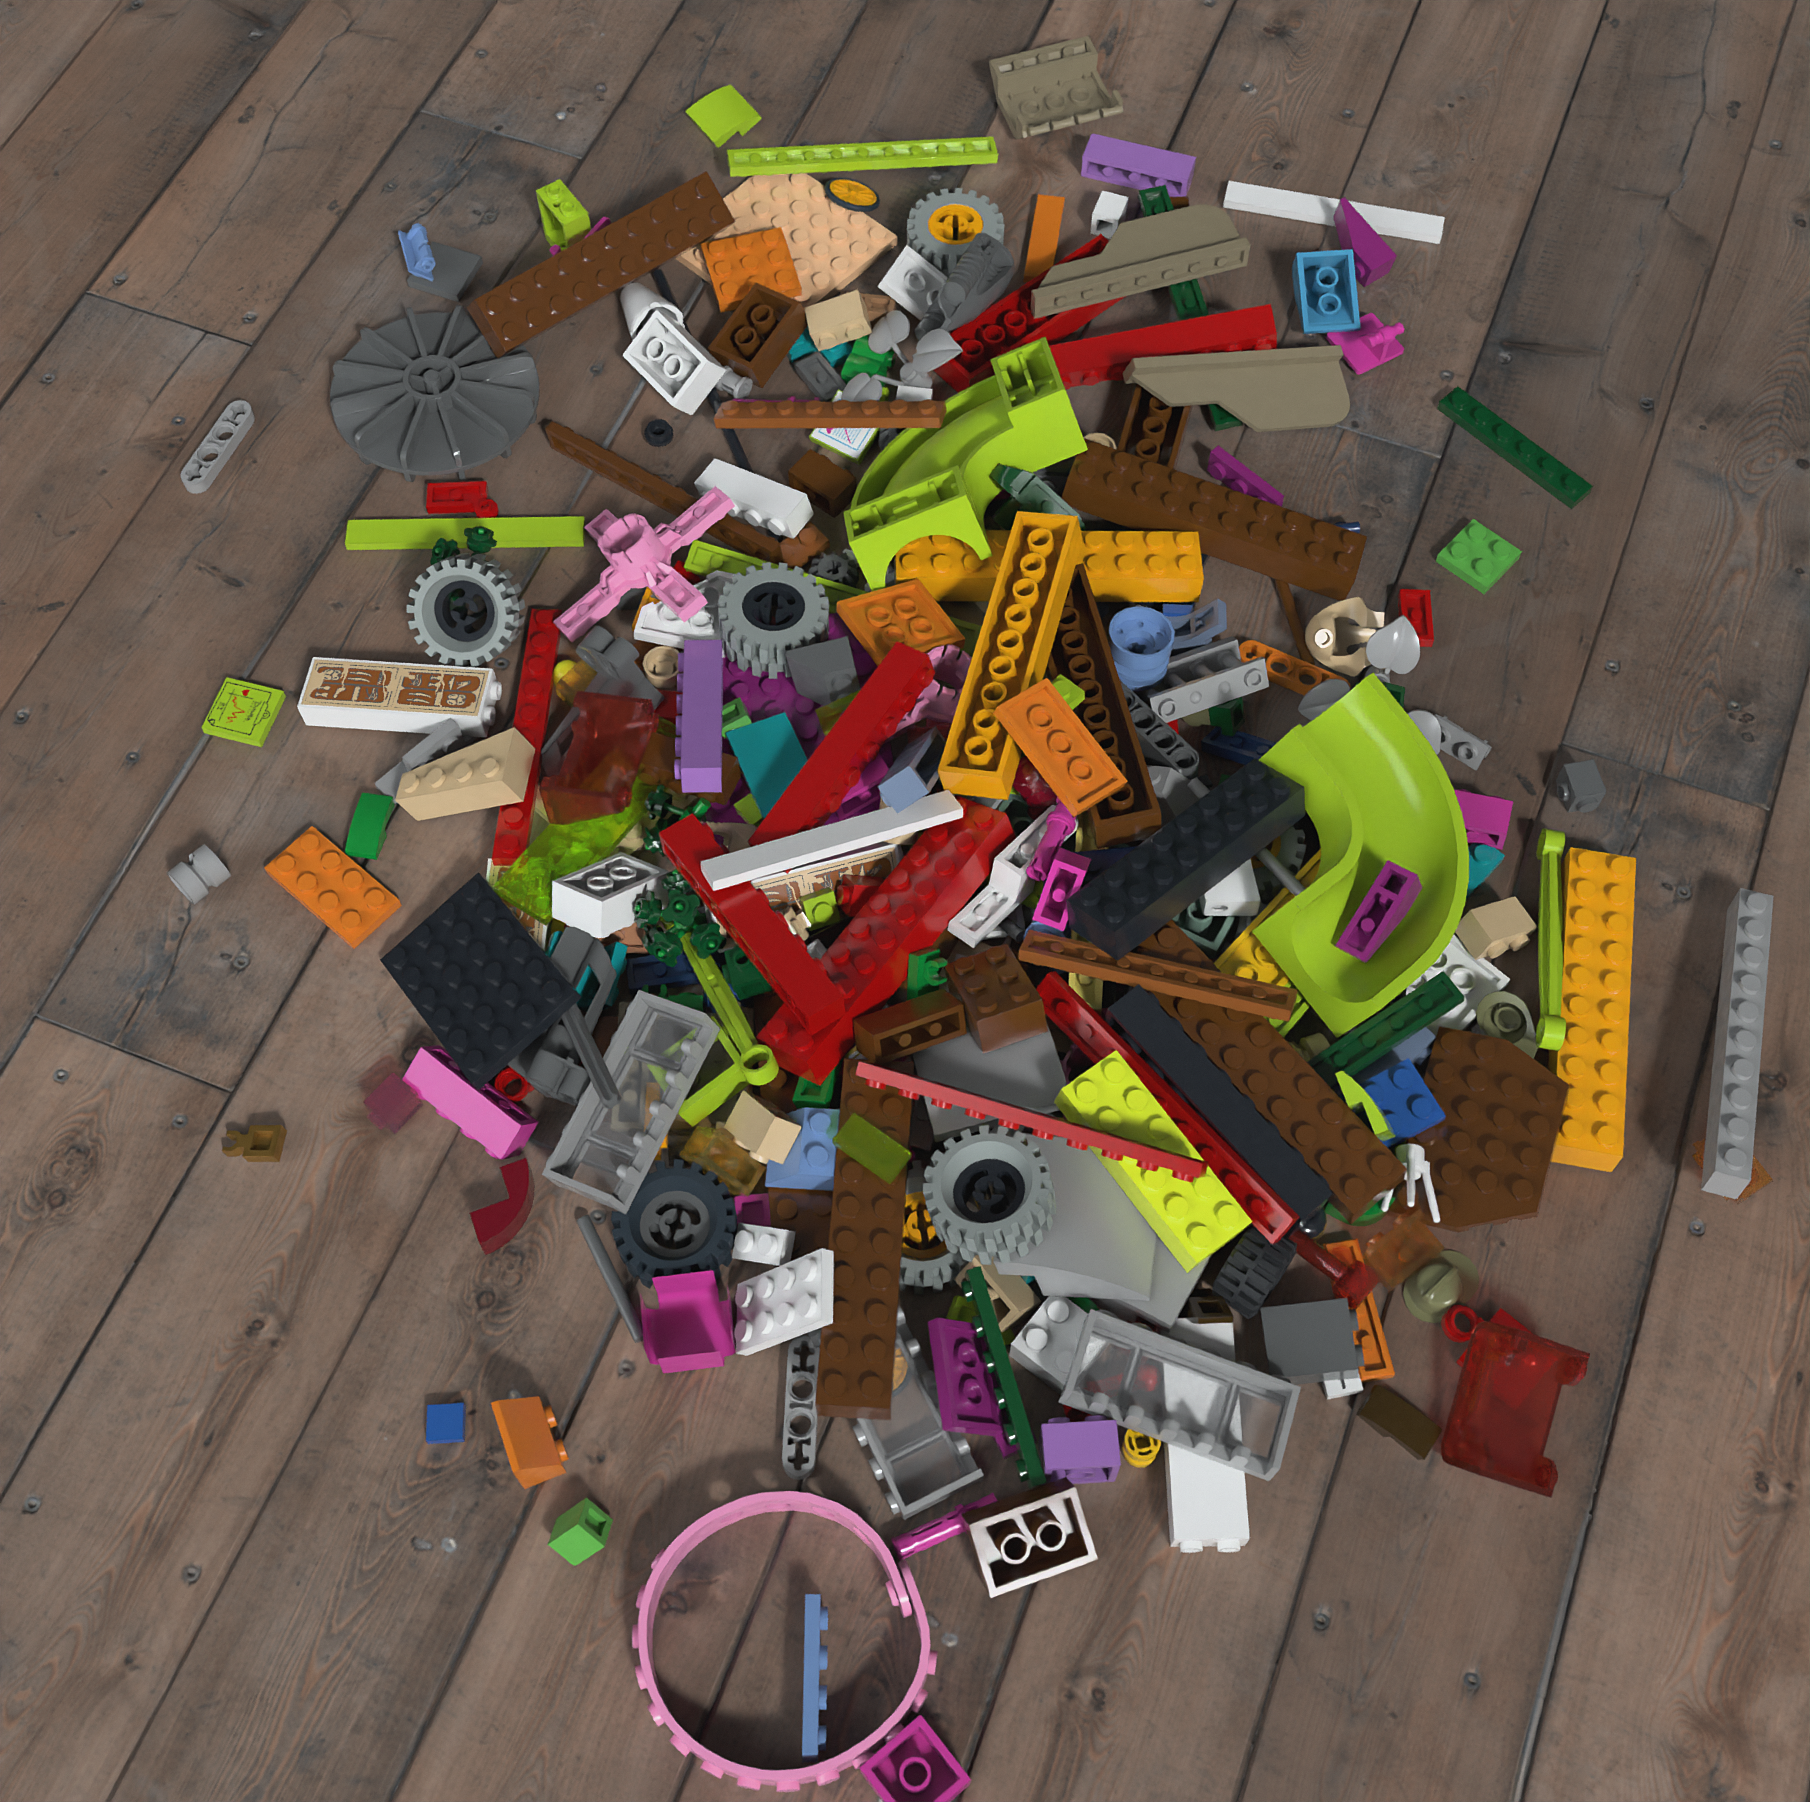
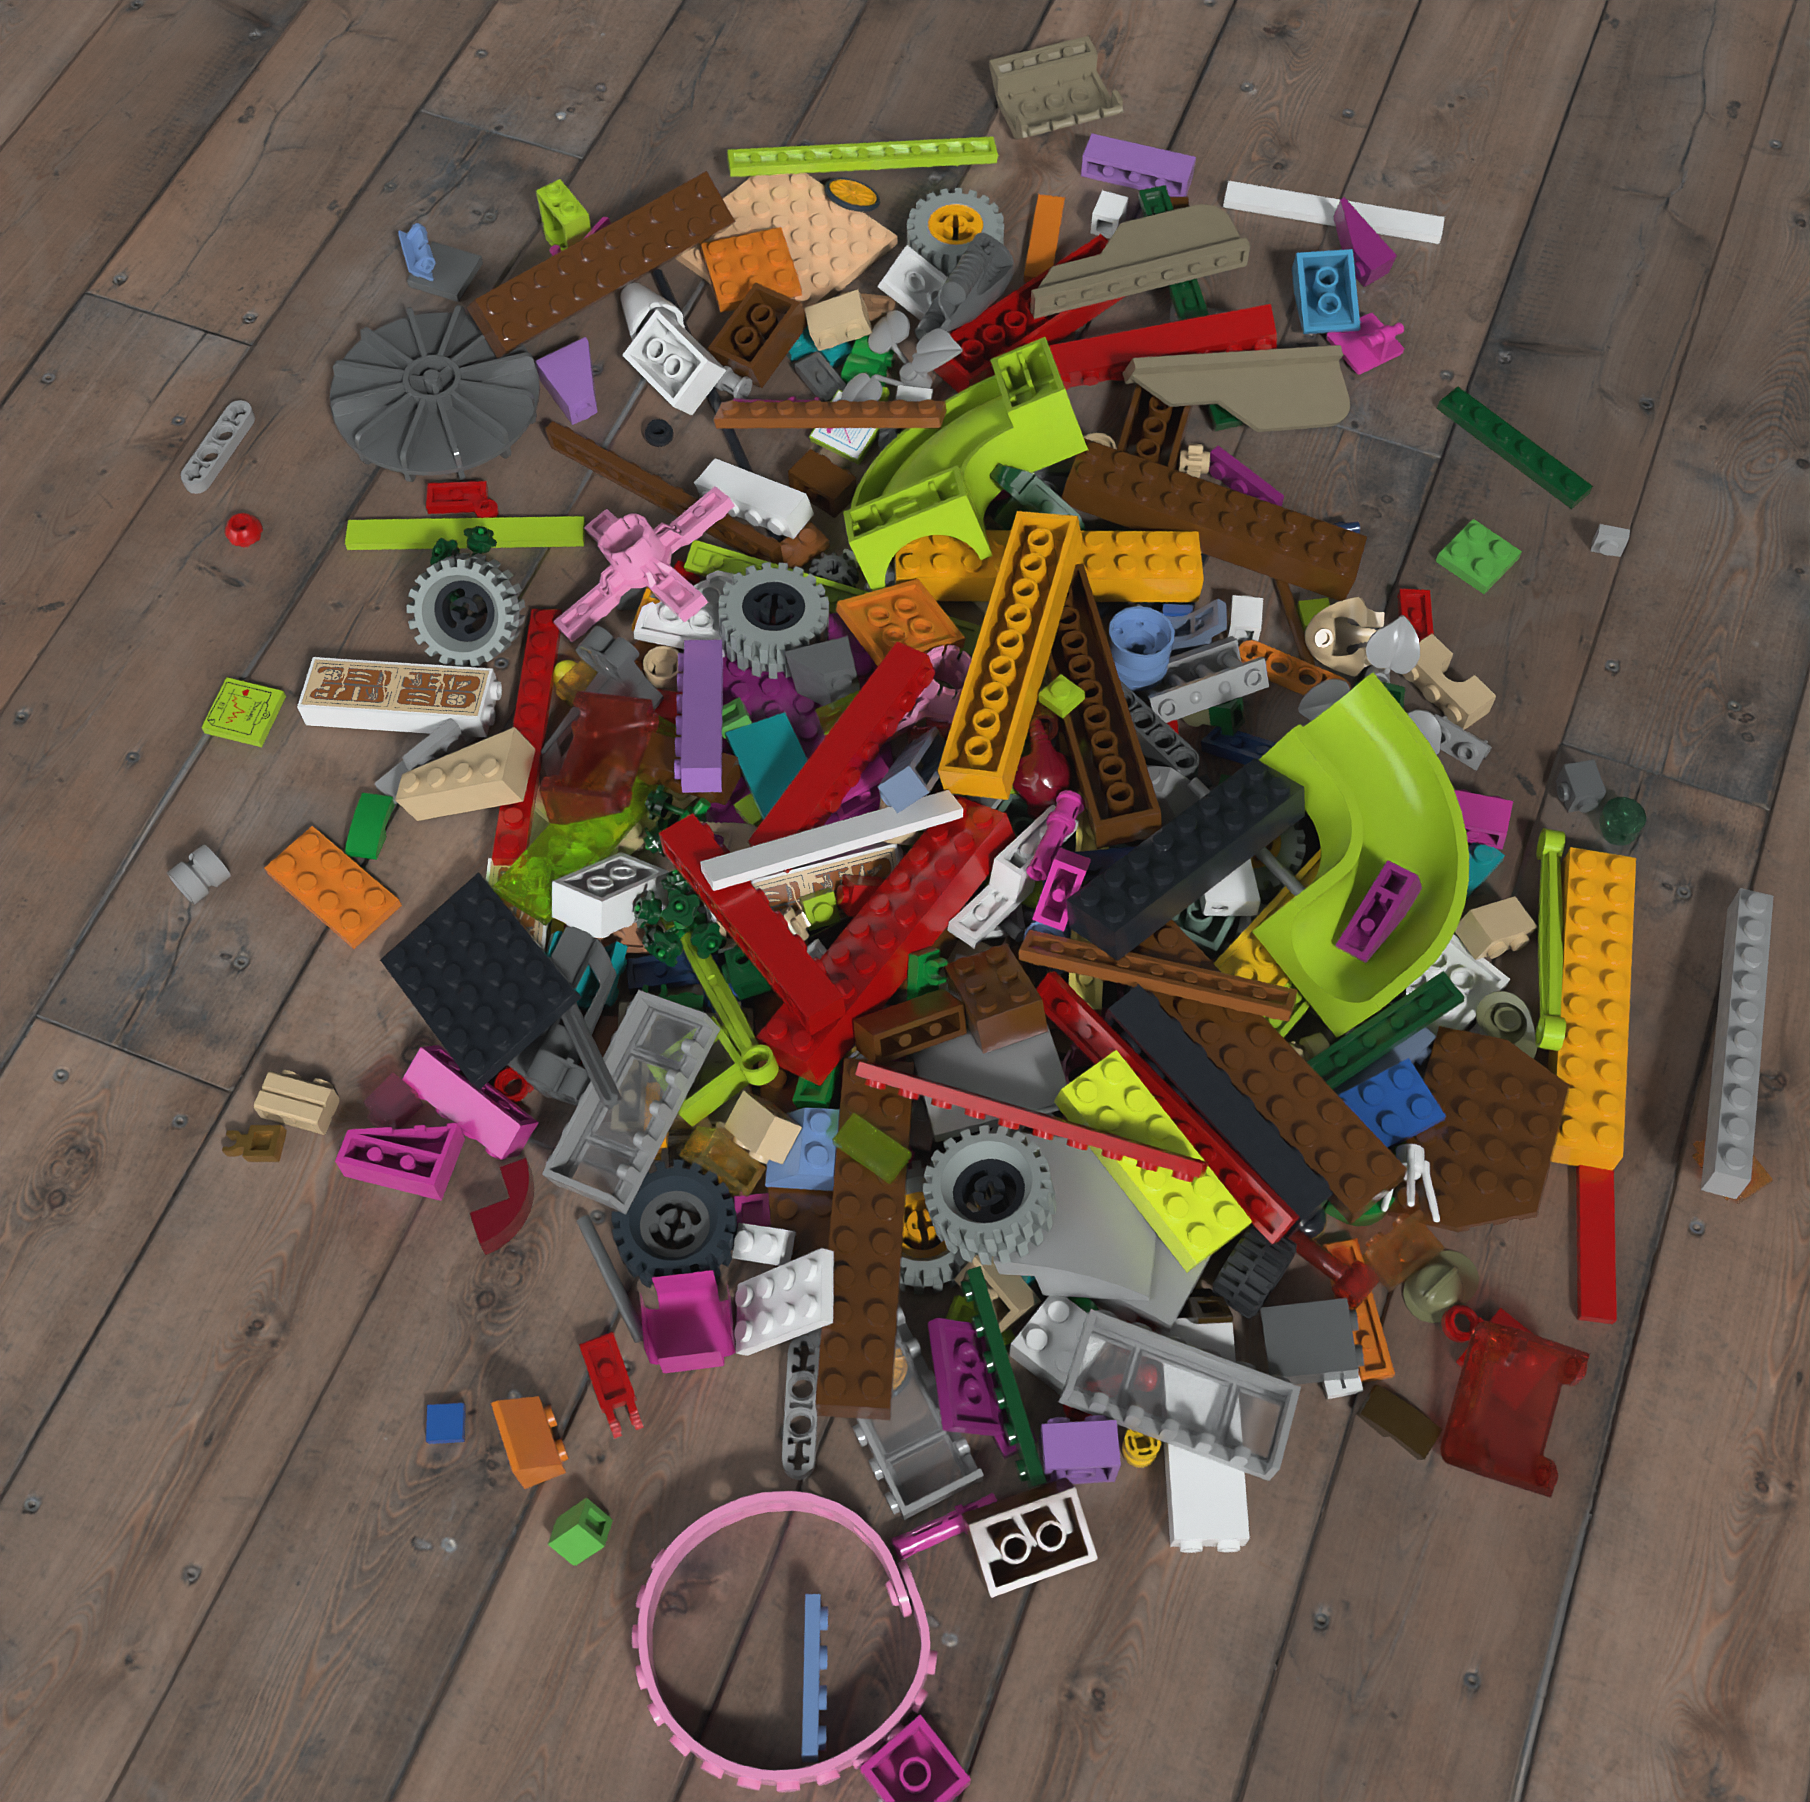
(243, 529): none -> red plate
(297, 1101): none -> tan brick
(403, 1159): none -> dark pink wedge
(570, 380): none -> medium lavender slope
(610, 1380): none -> red hinge
(723, 114): lime slope -> none
(1060, 747): orange plate -> none
(1194, 460): none -> tan gear
(1245, 618): none -> white brick
(1309, 608): none -> lime tile
(1360, 1101): lime slope -> none
(1459, 701): none -> tan arch
(1595, 1245): none -> red tile
(1610, 540): none -> light grey plate
(1620, 818): none -> clear green piece

